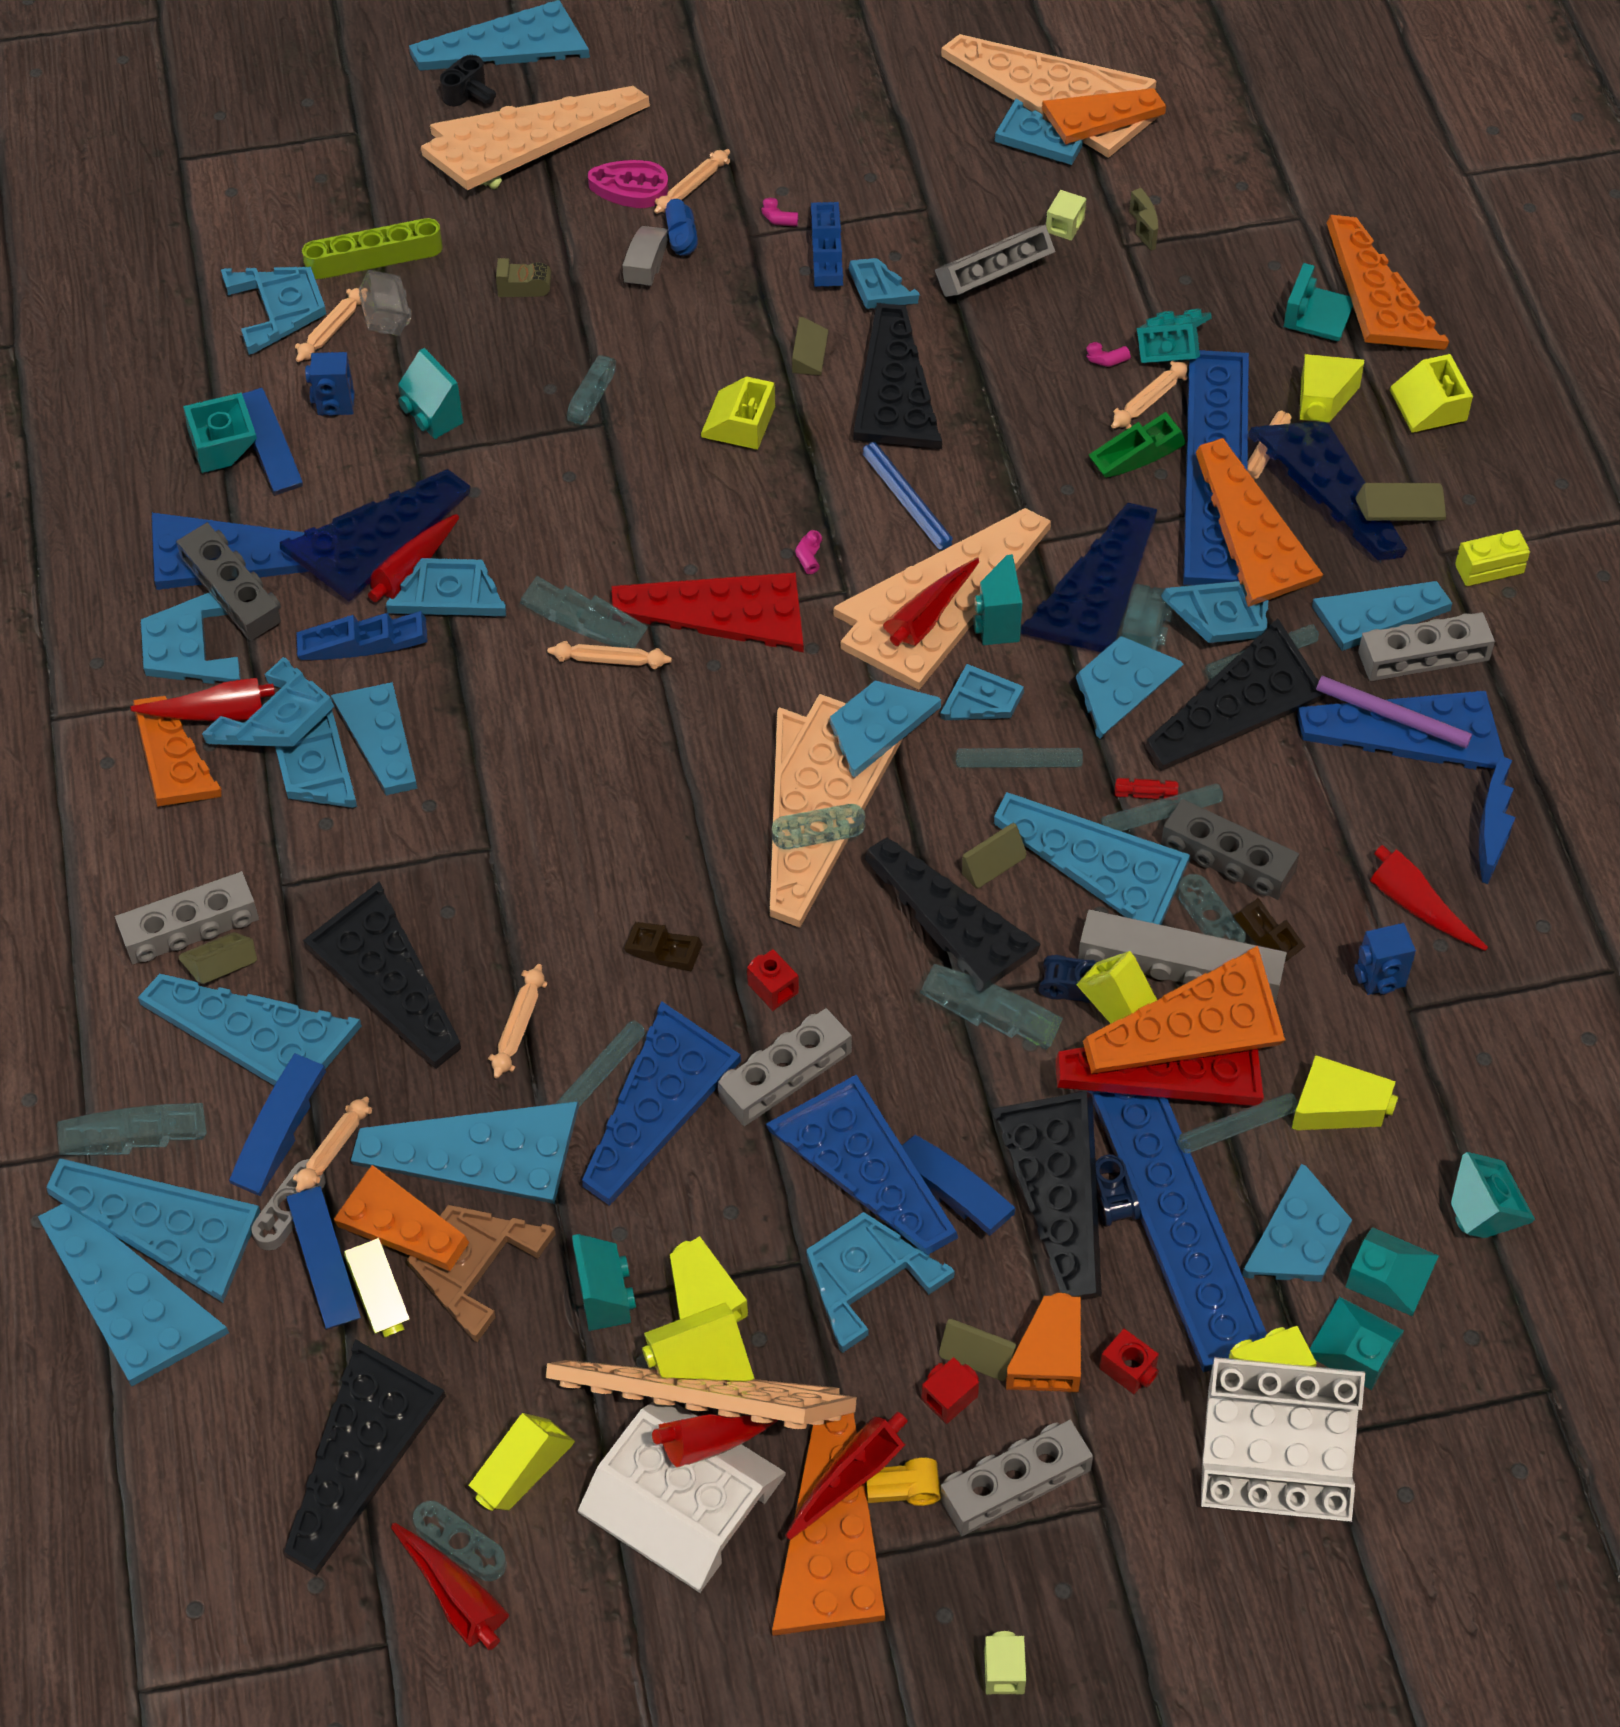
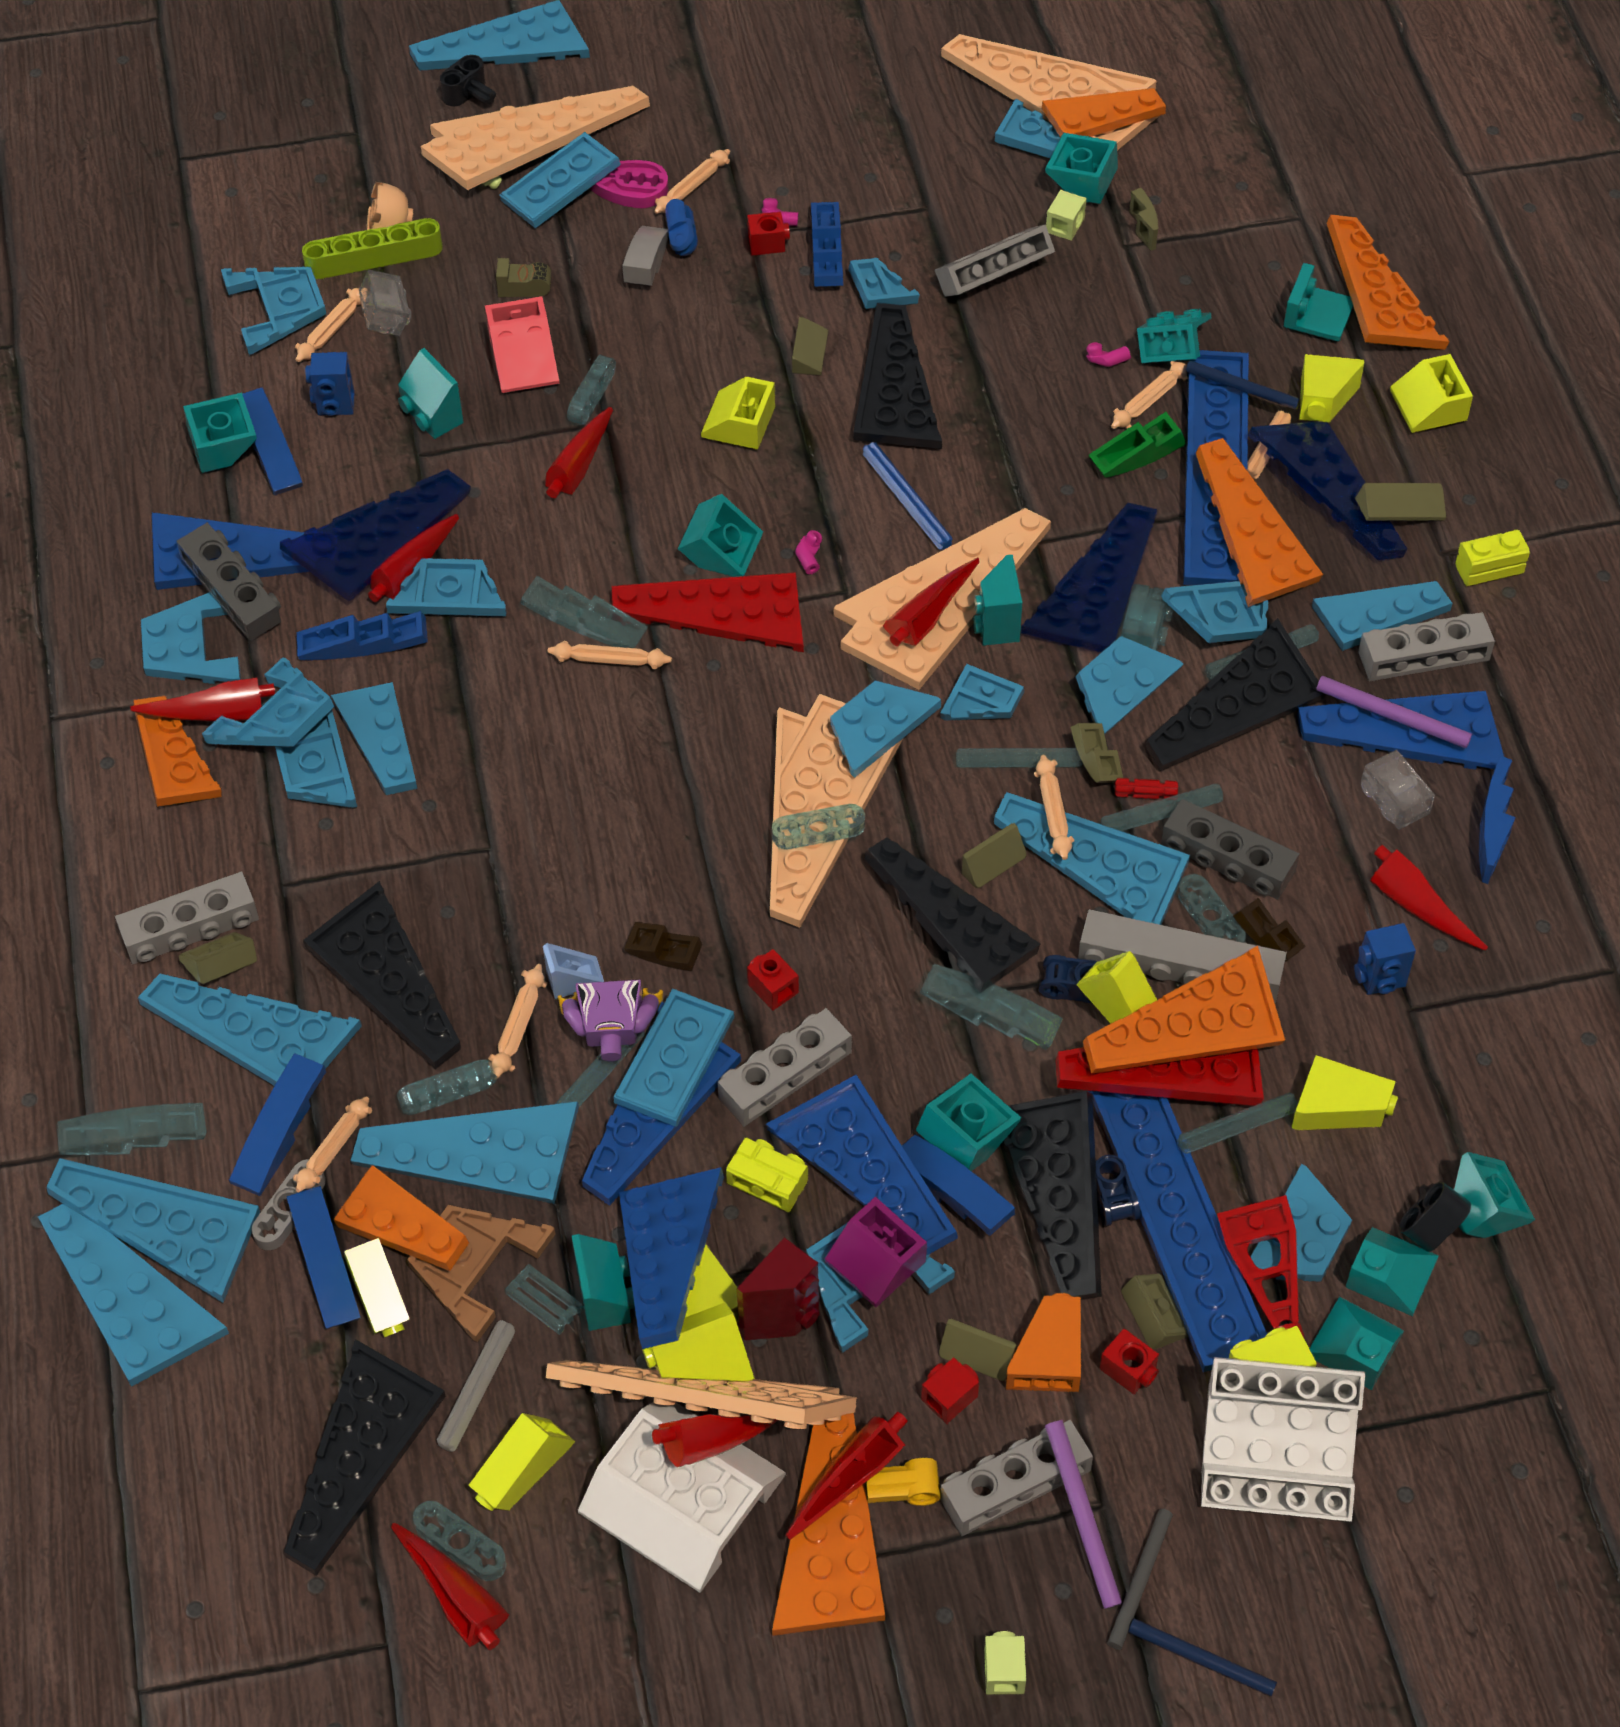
(388, 207): none -> light nougat cylinder
(446, 1087): none -> clear light blue beam
(475, 1386): none -> light grey axle
(521, 344): none -> coral slope
(555, 1324): none -> clear light blue tile
(560, 179): none -> dark azure tile
(569, 967): none -> light blue slope
(576, 457): none -> red piece
(610, 1013): none -> medium lavender torso
(665, 1242): none -> blue wing
(674, 1057): none -> dark azure tile
(720, 537): none -> teal slope
(767, 233): none -> red brick
(767, 1173): none -> neon yellow brick
(779, 1295): none -> dark red slope
(877, 1252): none -> magenta slope
(967, 1122): none -> teal slope
(1054, 807): none -> light nougat wheel
(1083, 1514): none -> medium lavender piece
(1084, 165): none -> teal slope
(1092, 748): none -> olive slope
(1140, 1579): none -> dark grey bar
(1154, 1310): none -> olive slope
(1202, 1657): none -> dark blue bar
(1243, 385): none -> dark blue bar
(1256, 1224): none -> red plate
(1397, 790): none -> clear brick
(1434, 1215): none -> black beam

